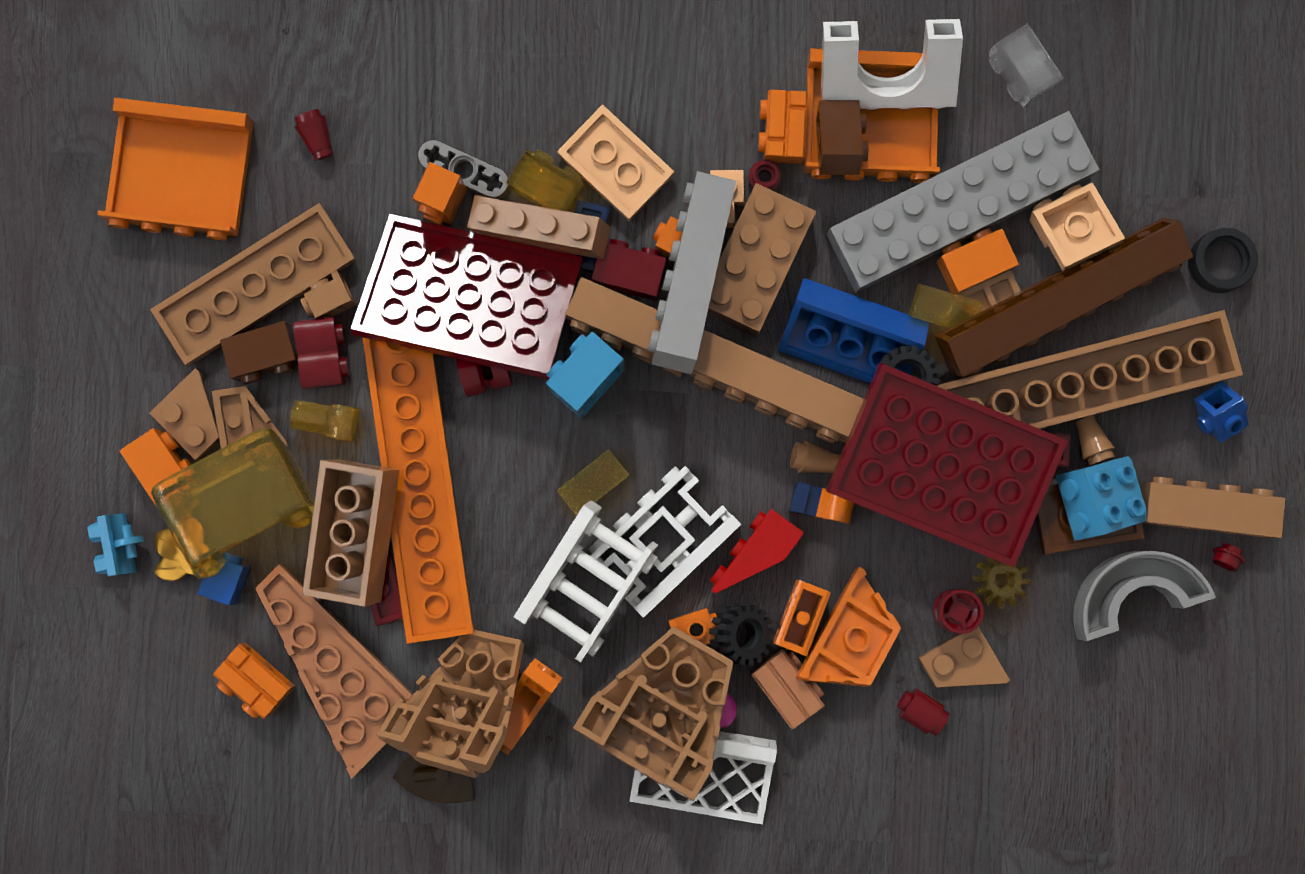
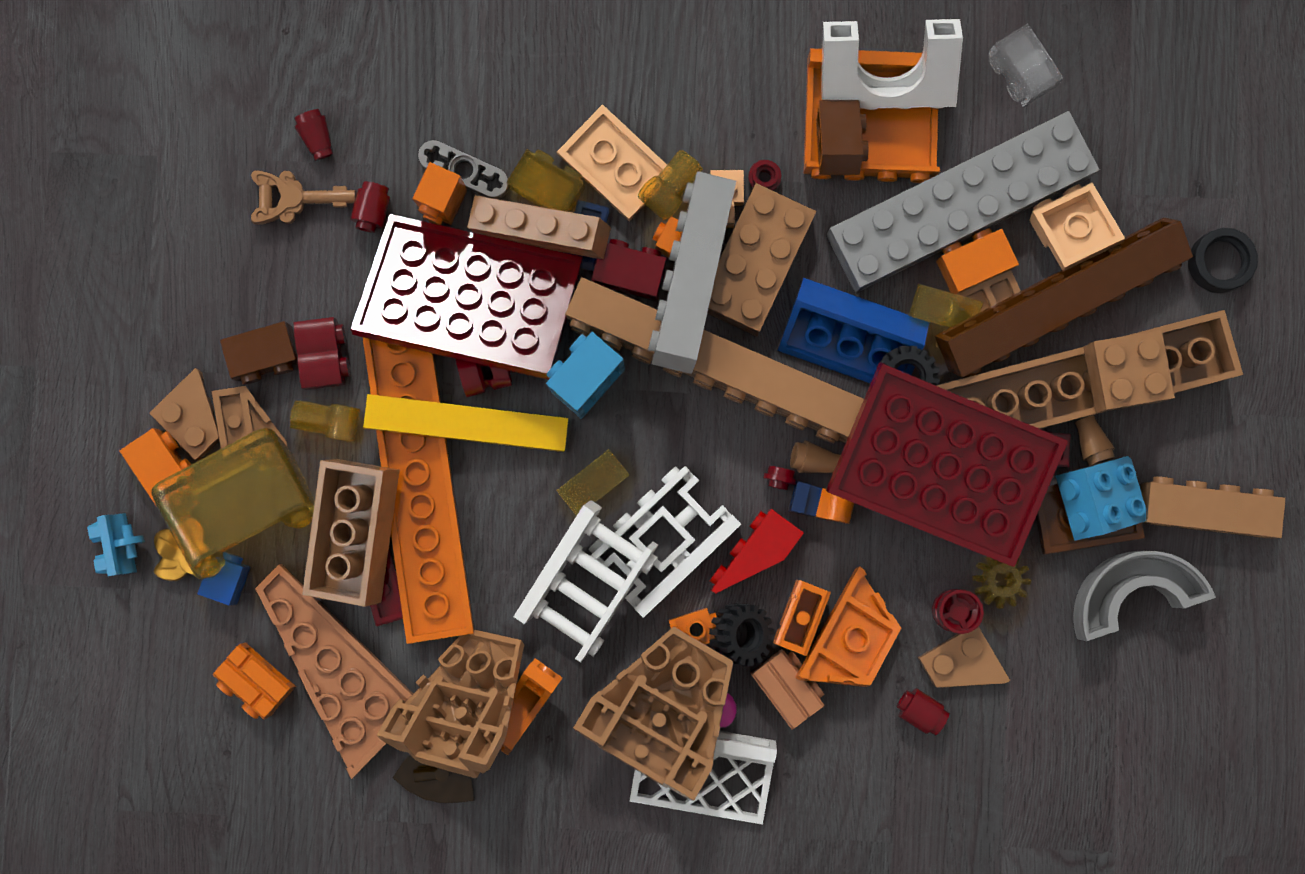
(178, 169): orange panel -> none
(253, 284): medium nougat plate -> none
(292, 197): none -> medium nougat piece
(328, 297): medium nougat brick -> none
(370, 207): none -> dark red brick
(465, 423): none -> yellow tile
(664, 191): none -> clear yellow piece
(780, 477): none -> dark red plate
(784, 126): orange brick -> none
(1128, 371): none -> medium nougat brick
(1221, 412): blue brick -> none
(1228, 557): dark red plate -> none

